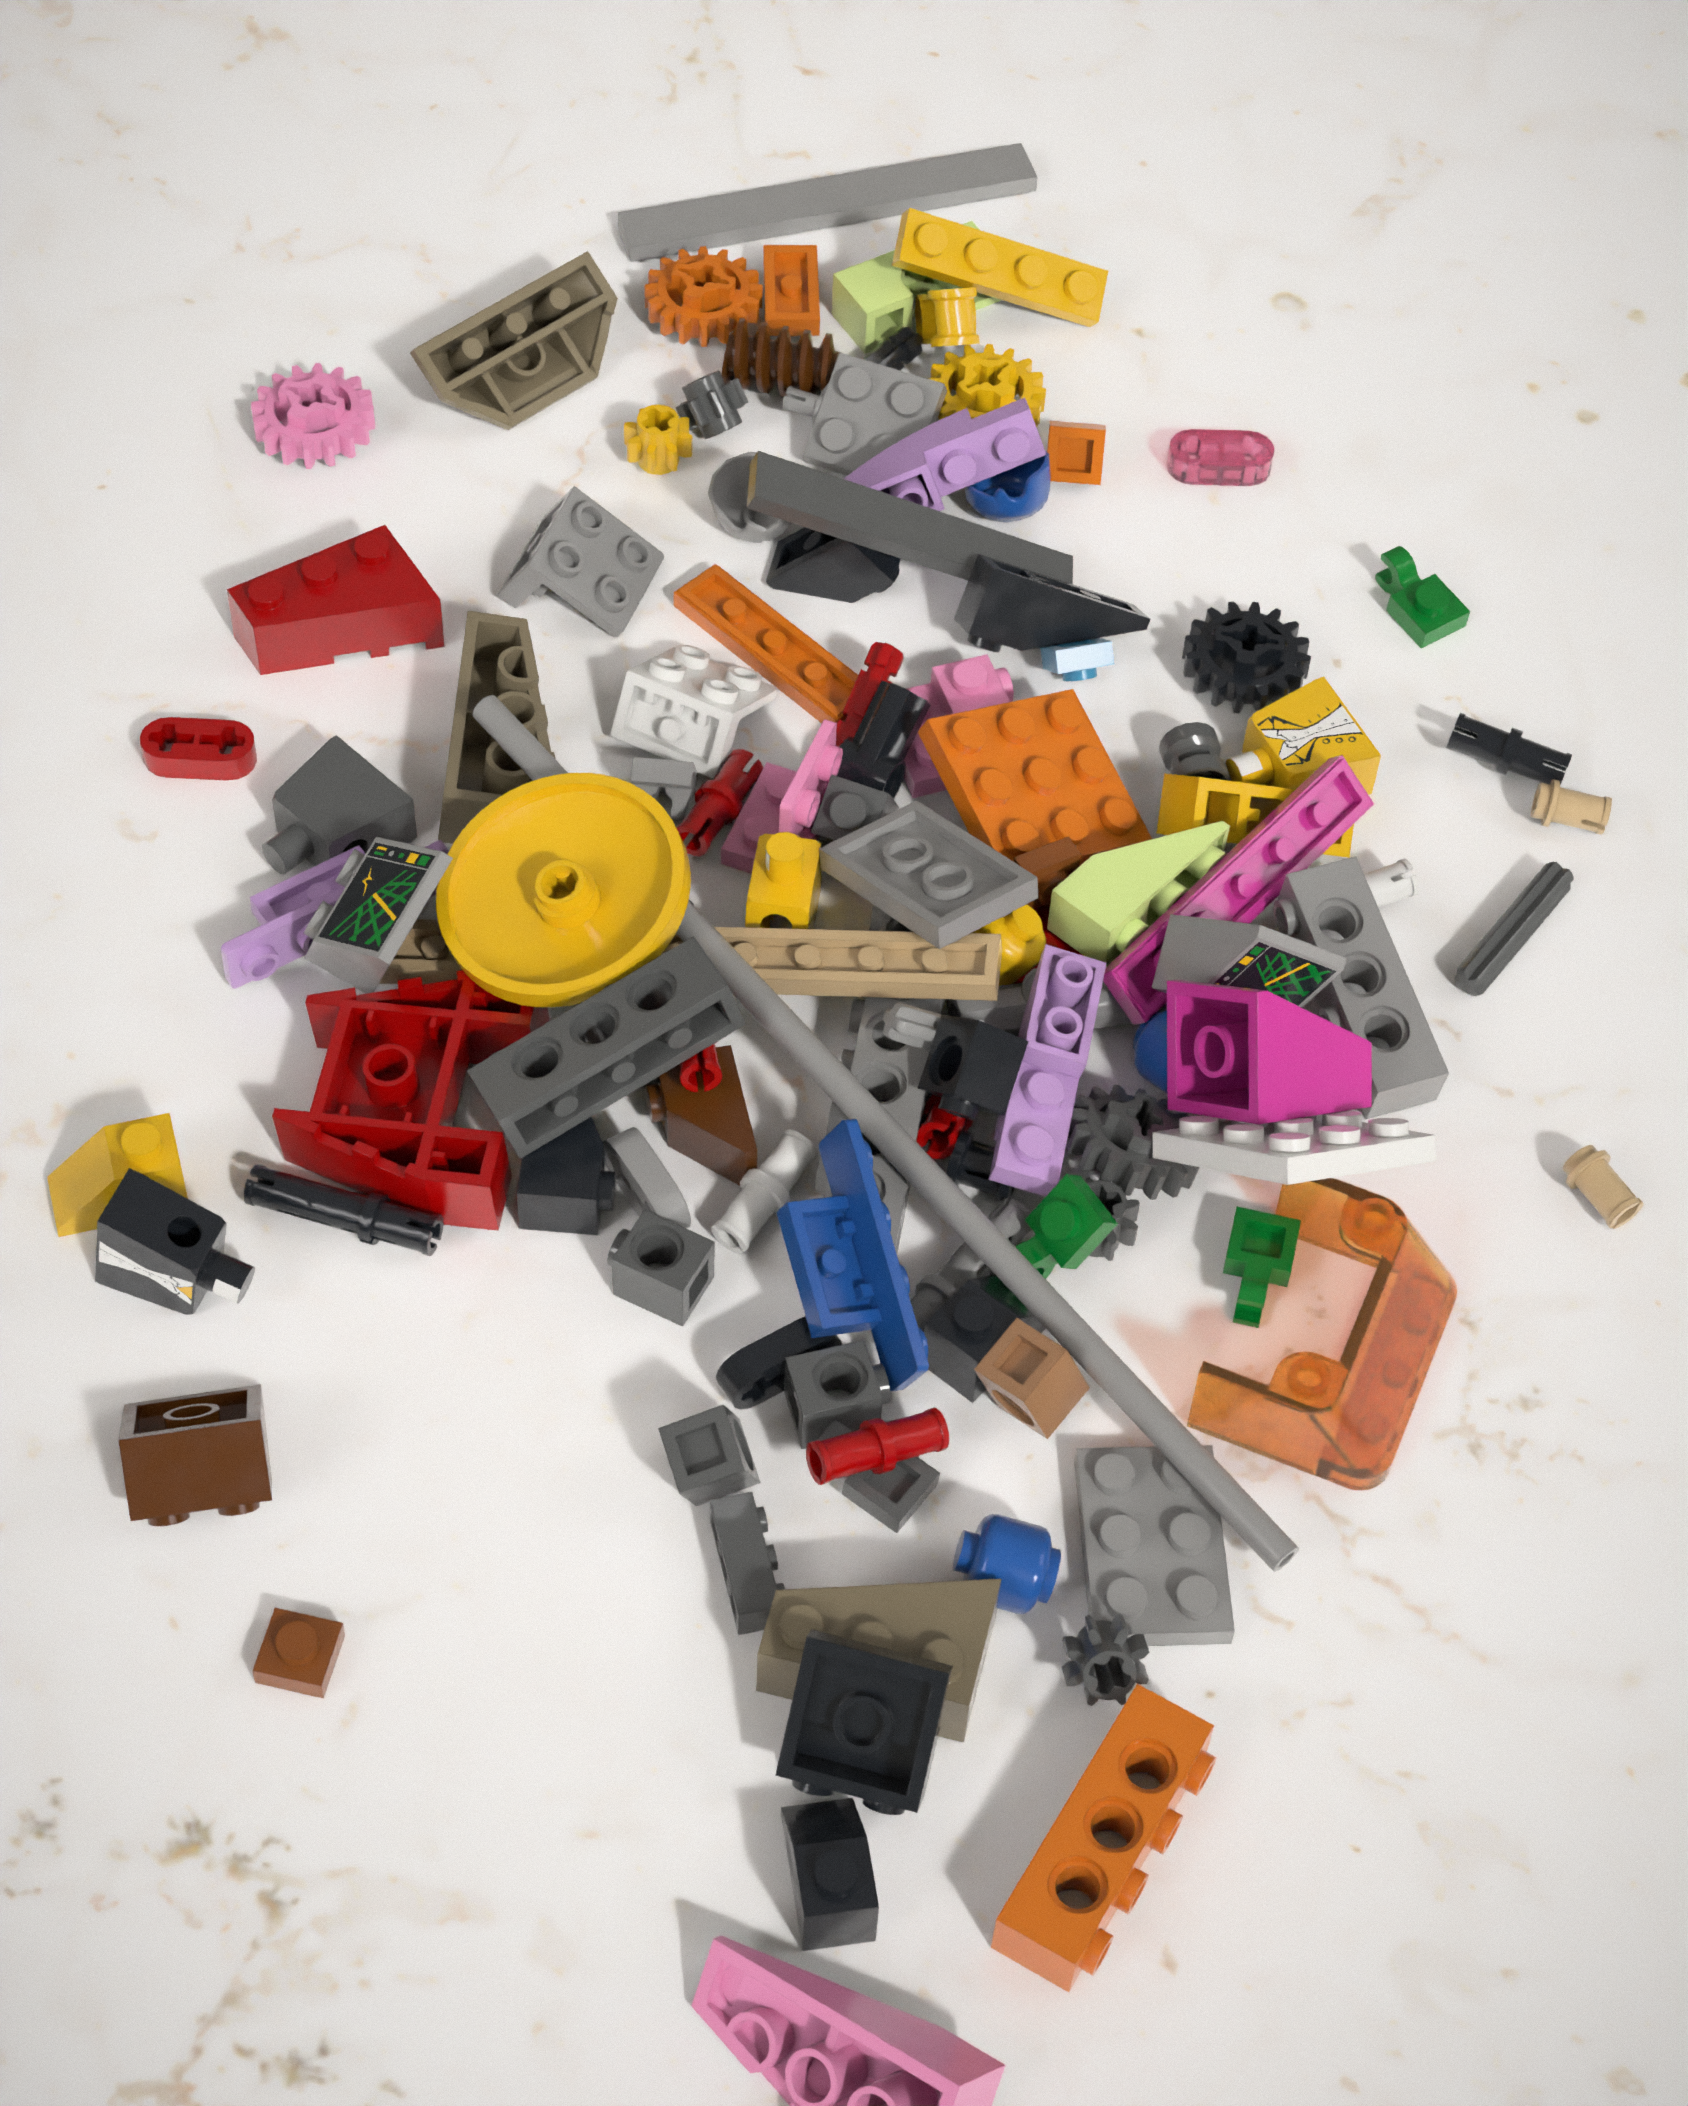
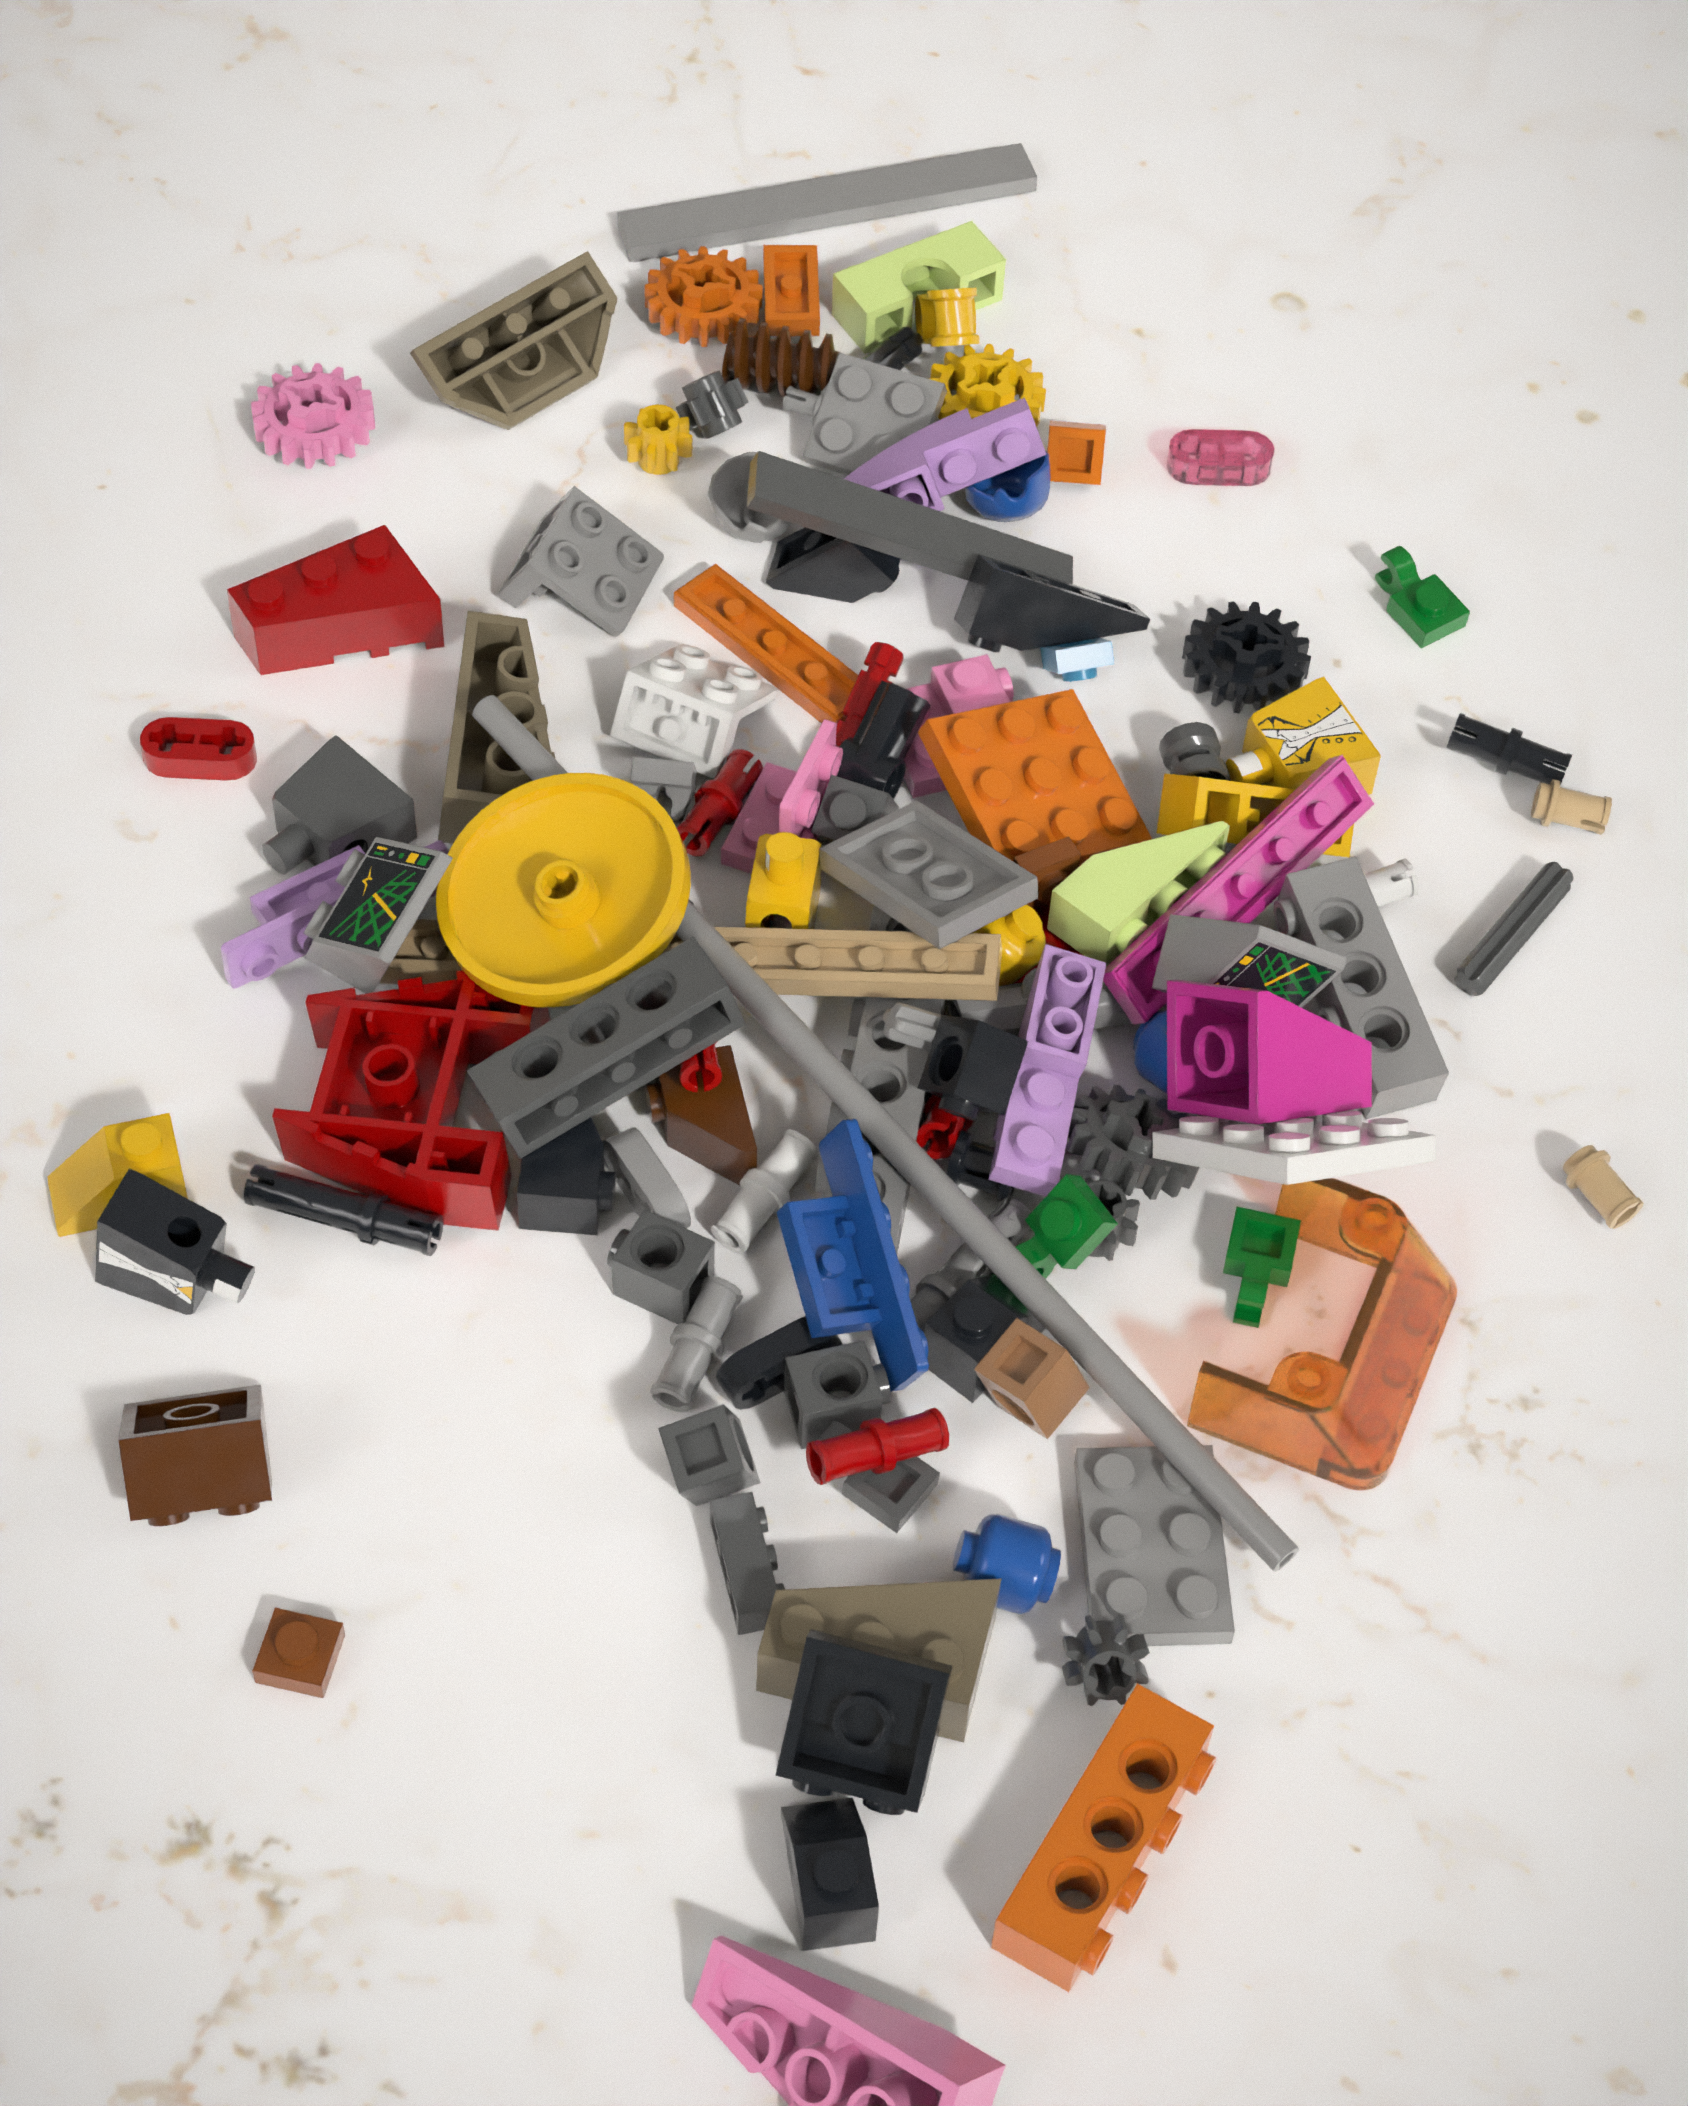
(696, 1344): none -> light grey pin
(999, 267): yellow plate -> none

